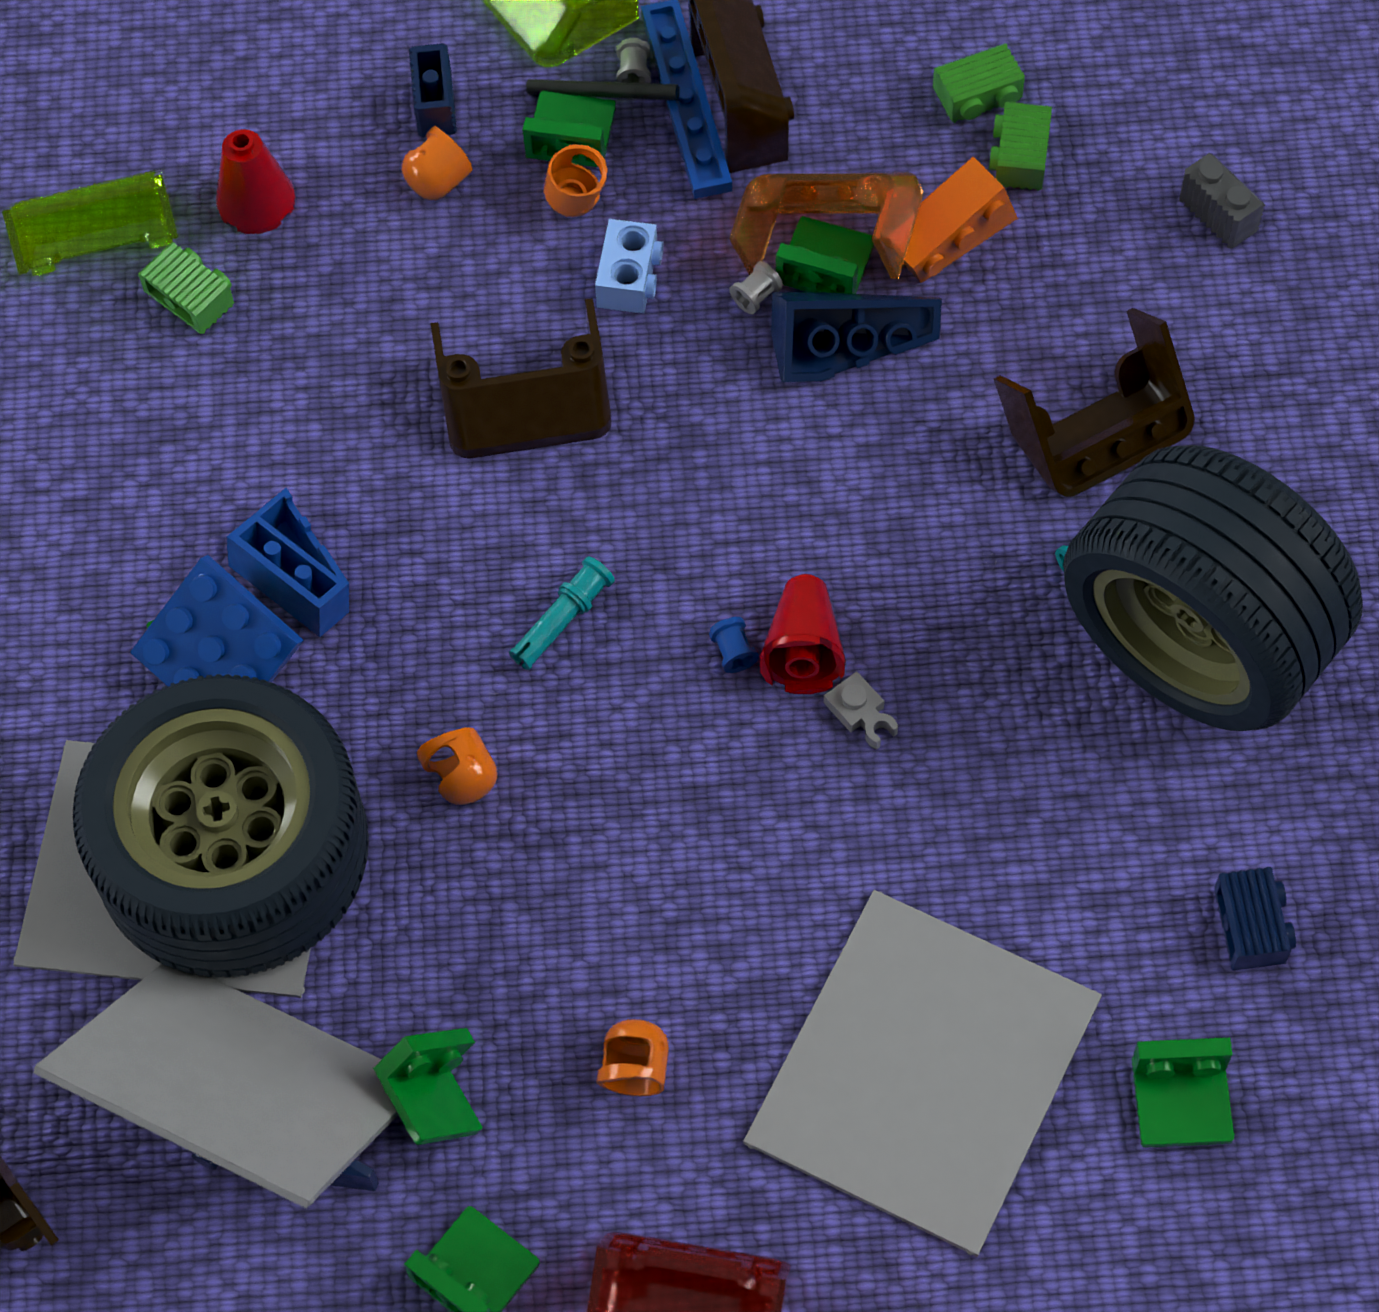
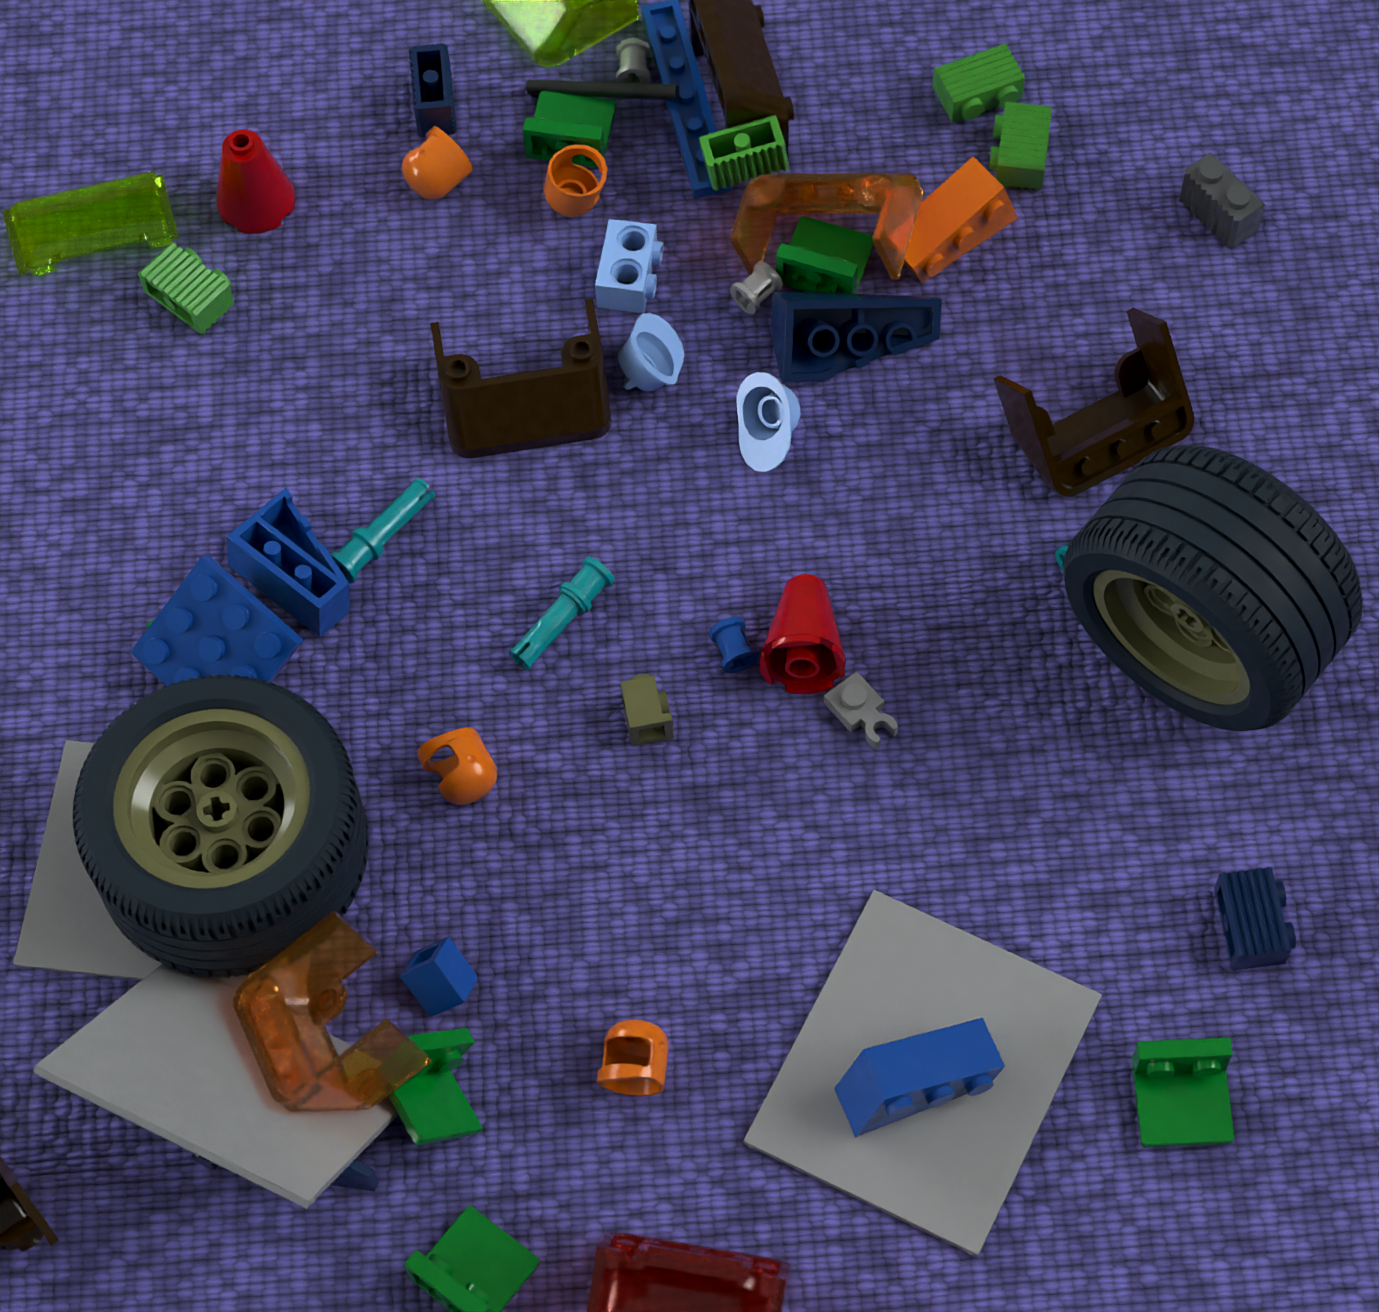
(285, 1021): none -> clear orange windscreen
(368, 542): none -> teal pin
(439, 976): none -> blue panel
(646, 710): none -> olive brick
(651, 354): none -> light blue piece
(744, 152): none -> bright green brick
(765, 420): none -> light blue piece
(918, 1074): none -> blue wedge

